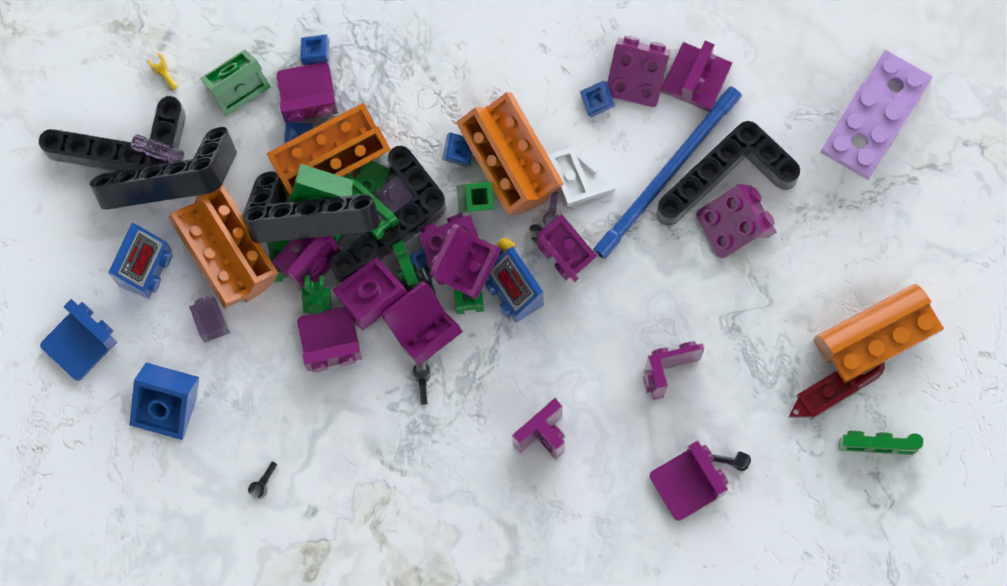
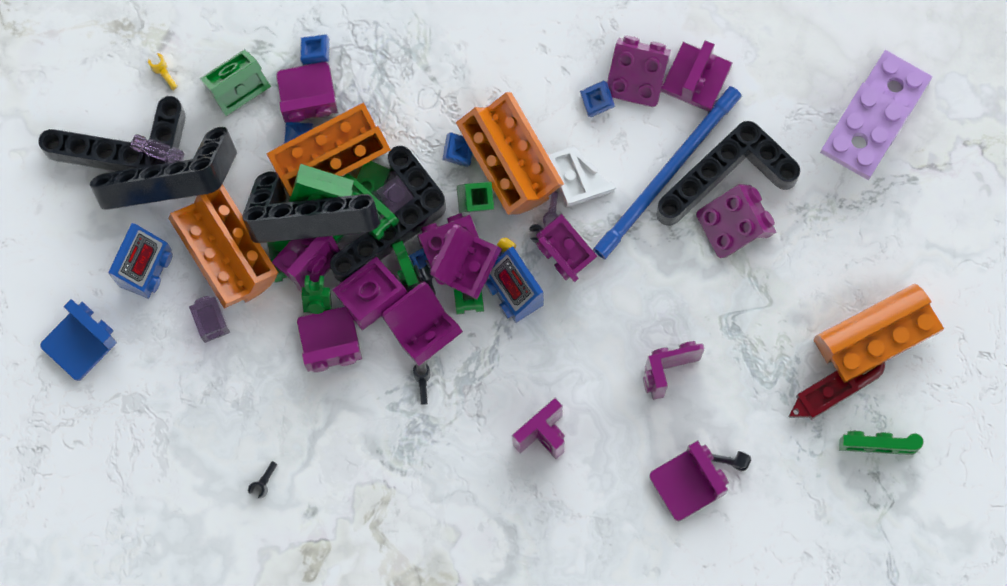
(163, 400): blue slope -> none

